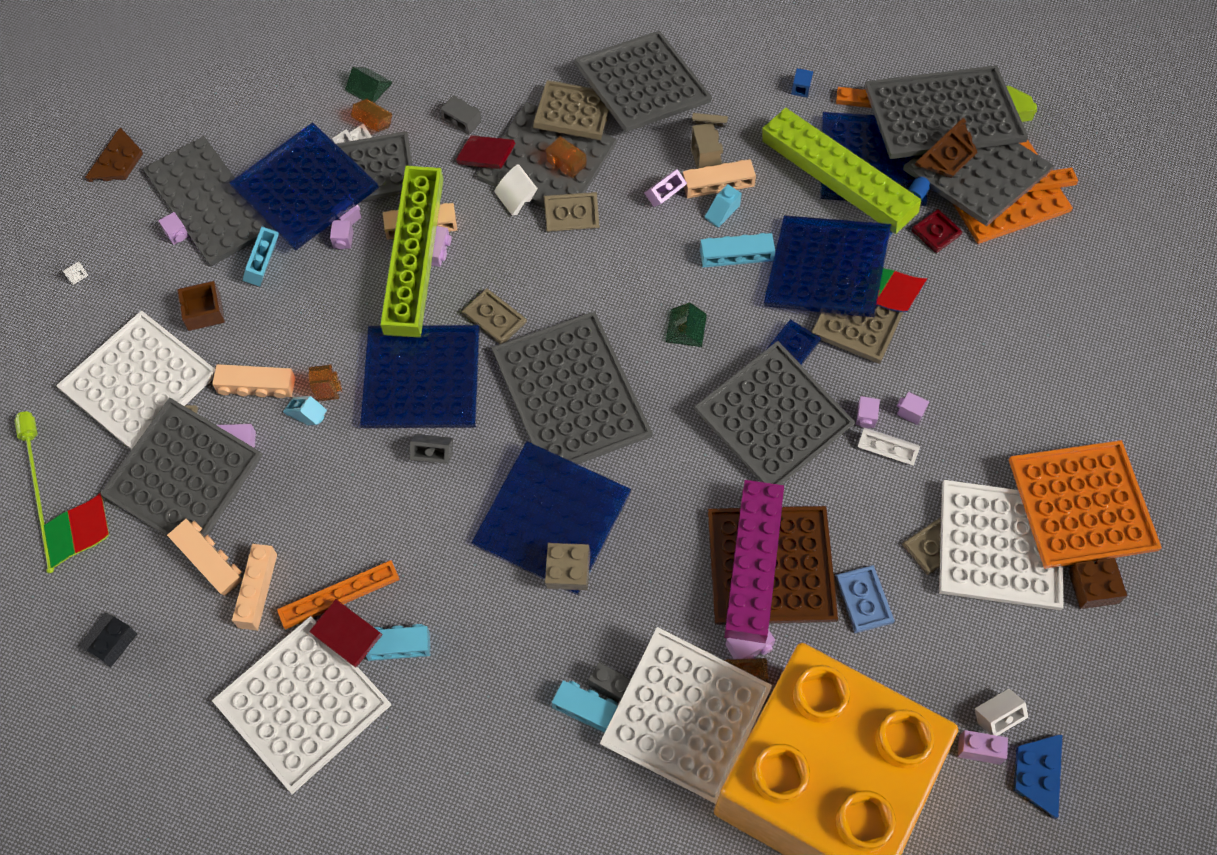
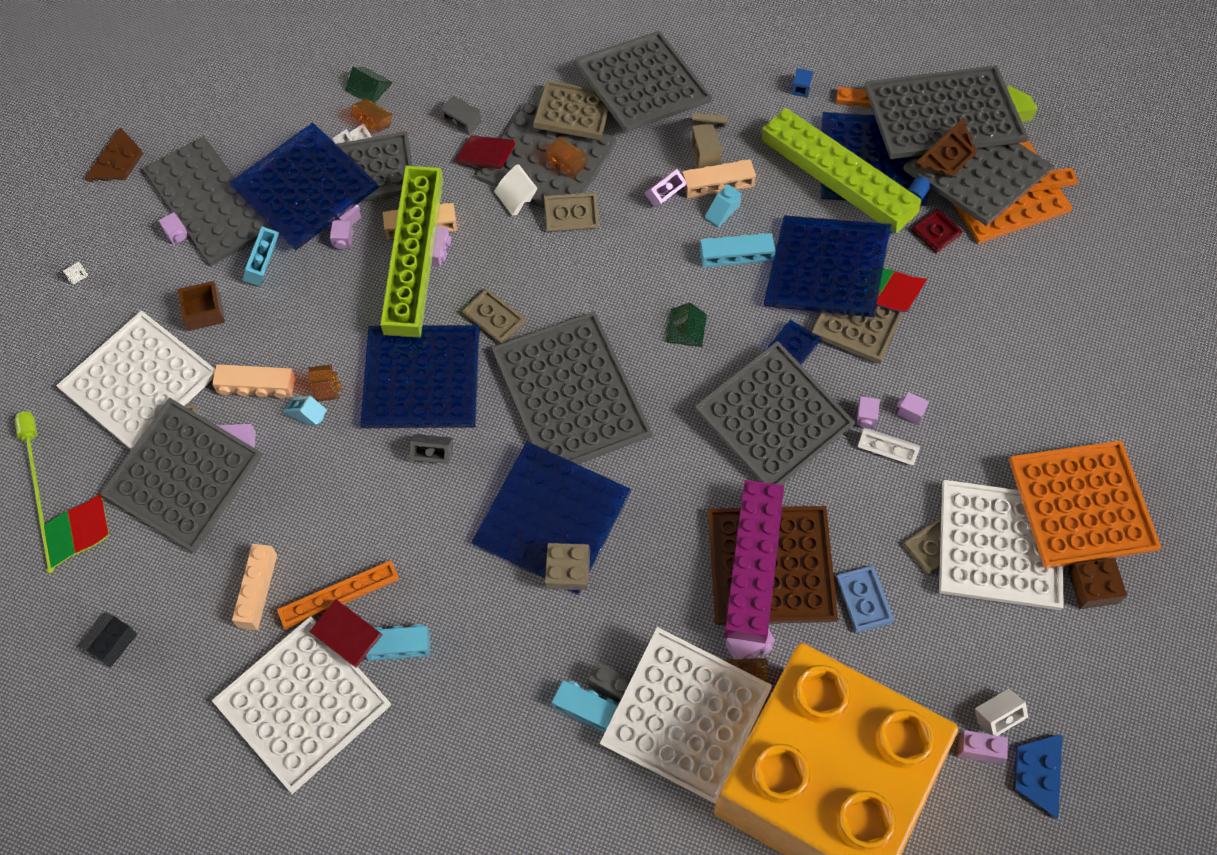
(205, 556): light nougat brick -> none

